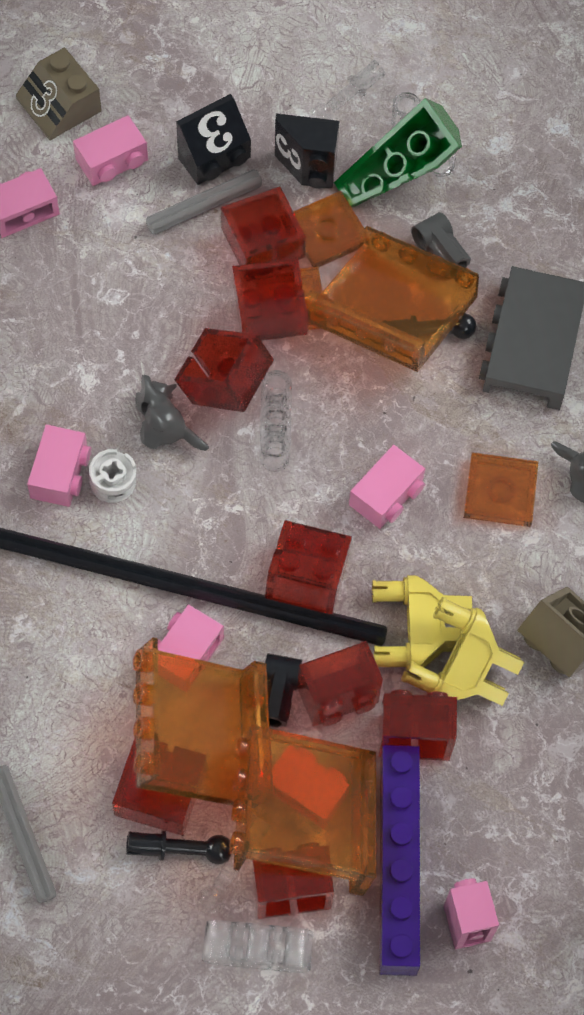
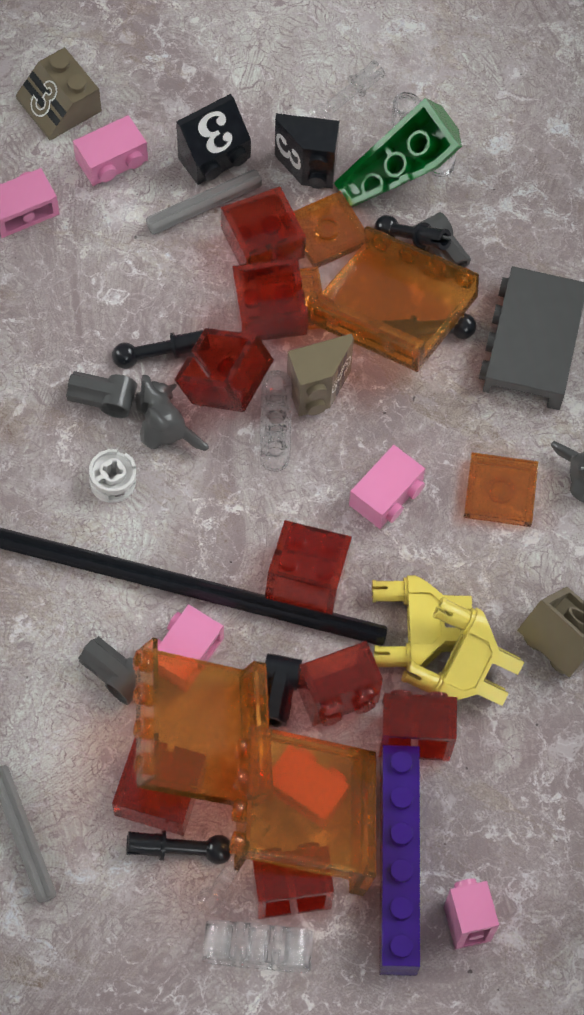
(58, 466): bright pink brick -> none
(110, 394): none -> dark grey piece
(111, 668): none -> dark grey piece
(126, 355): none -> black pin
(319, 373): none -> dark tan slope
(421, 235): none -> black pin

